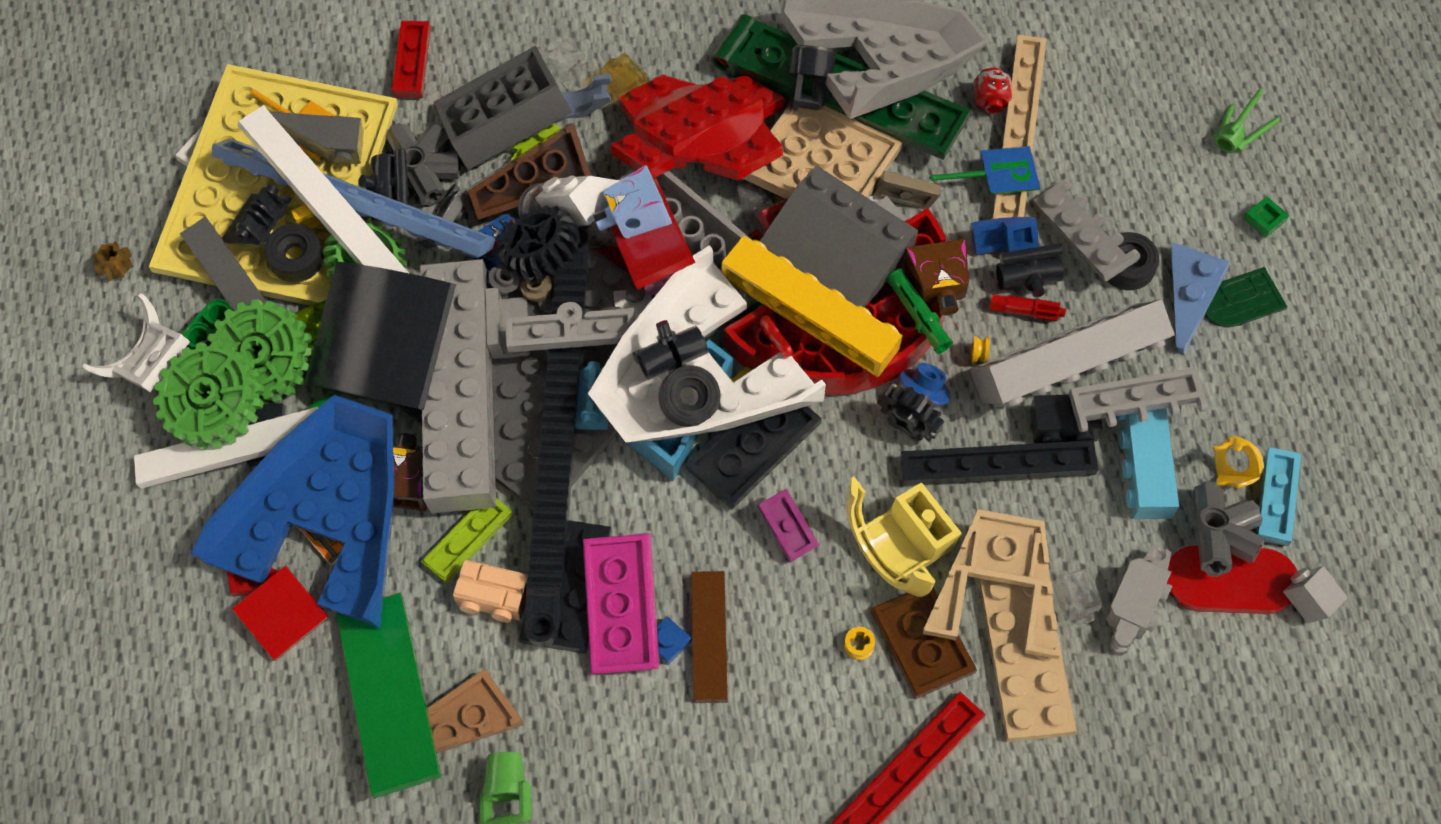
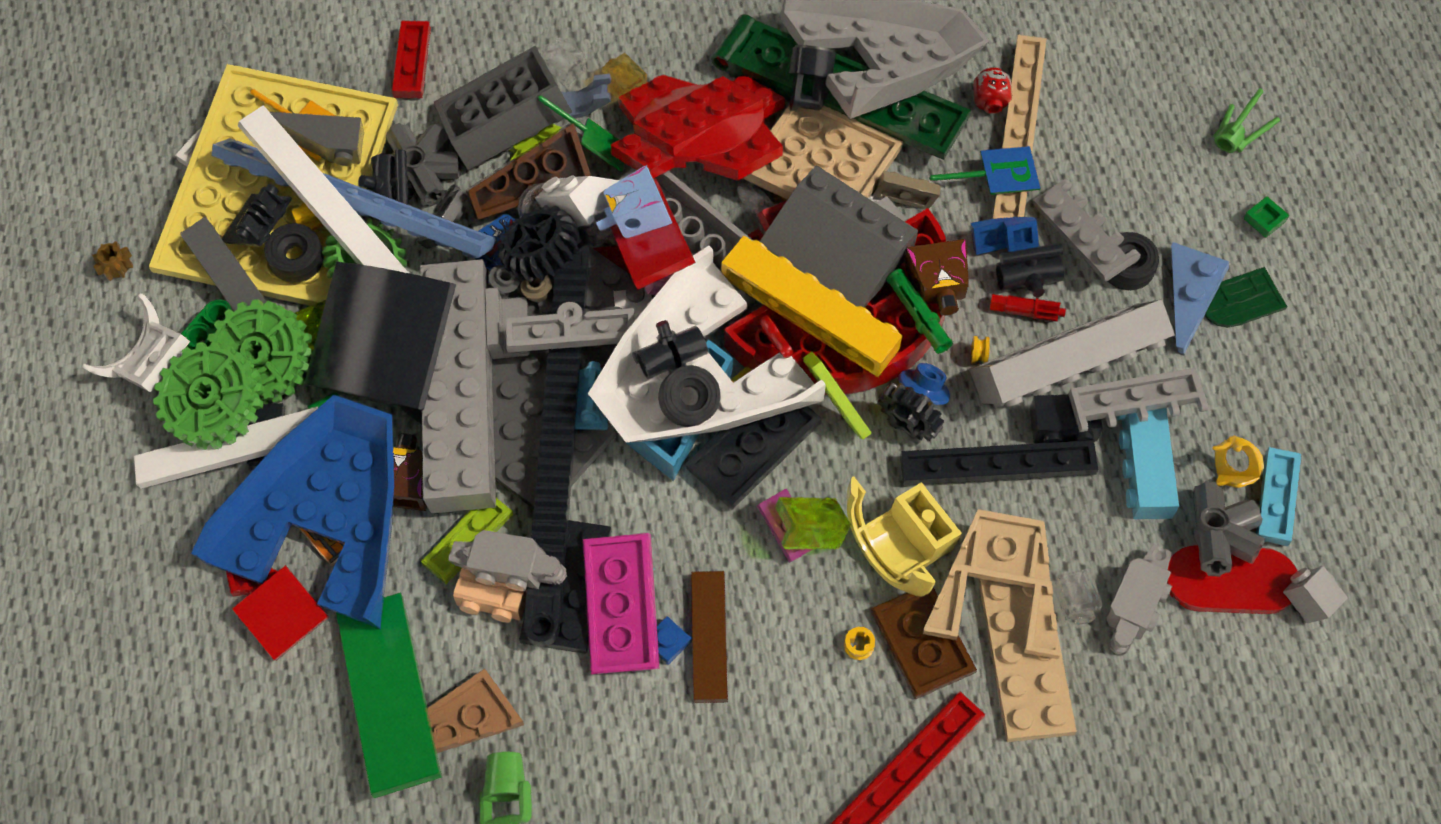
(507, 560): none -> light grey hinge
(594, 136): none -> green piece
(812, 522): none -> clear neon green bracket
(837, 396): none -> lime tile

